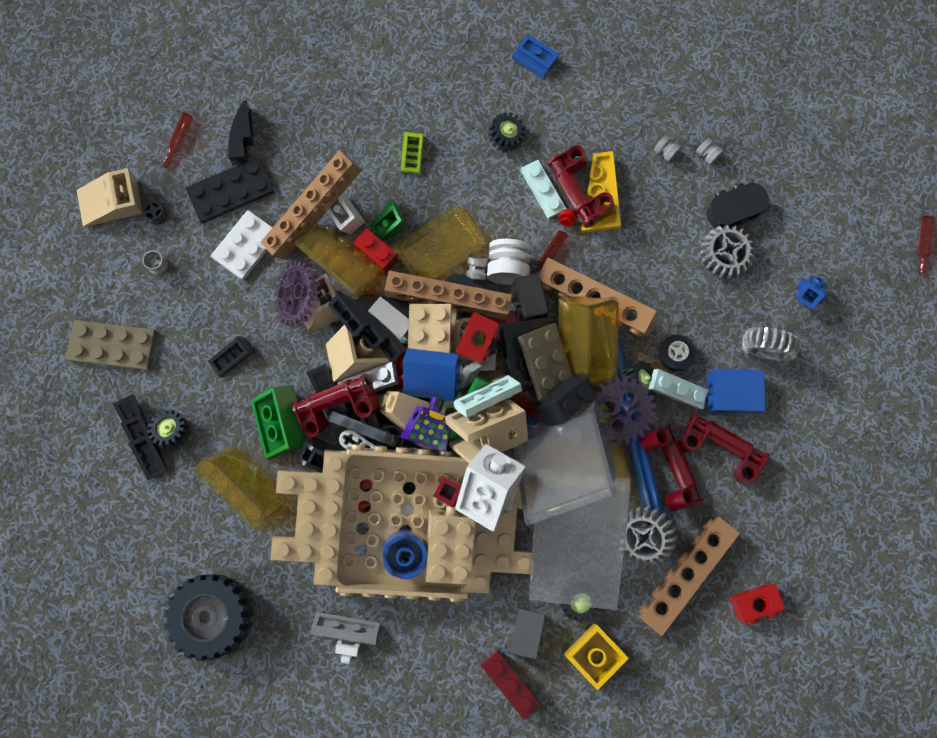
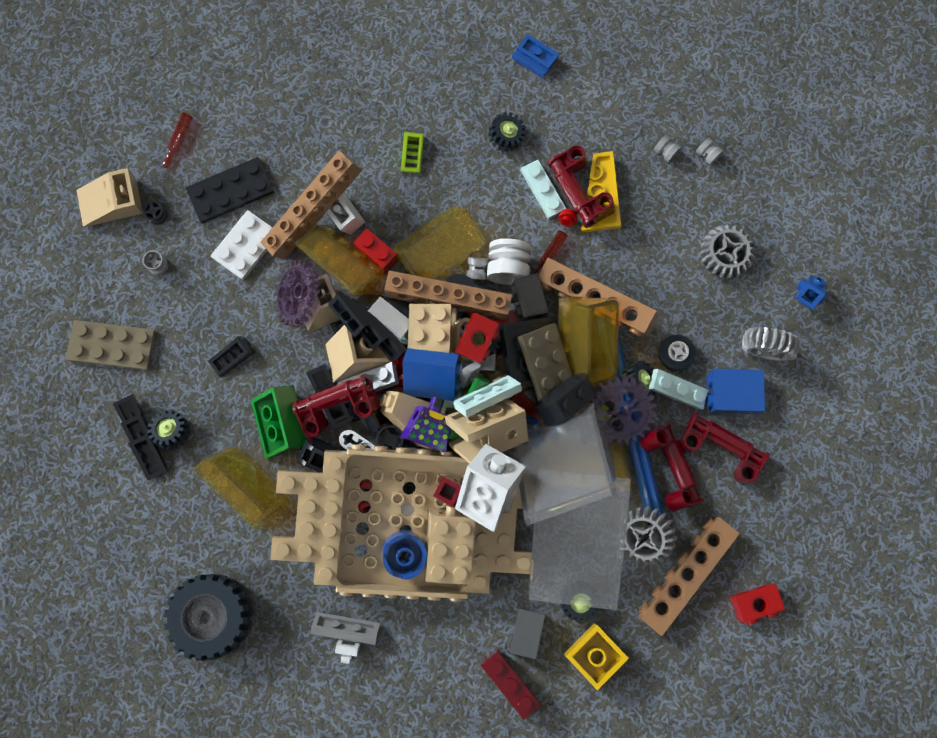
(240, 135): black slope -> none
(362, 428): black beam -> none
(388, 222): green slope -> none
(737, 205): black brick -> none
(925, 241): clear red axle -> none

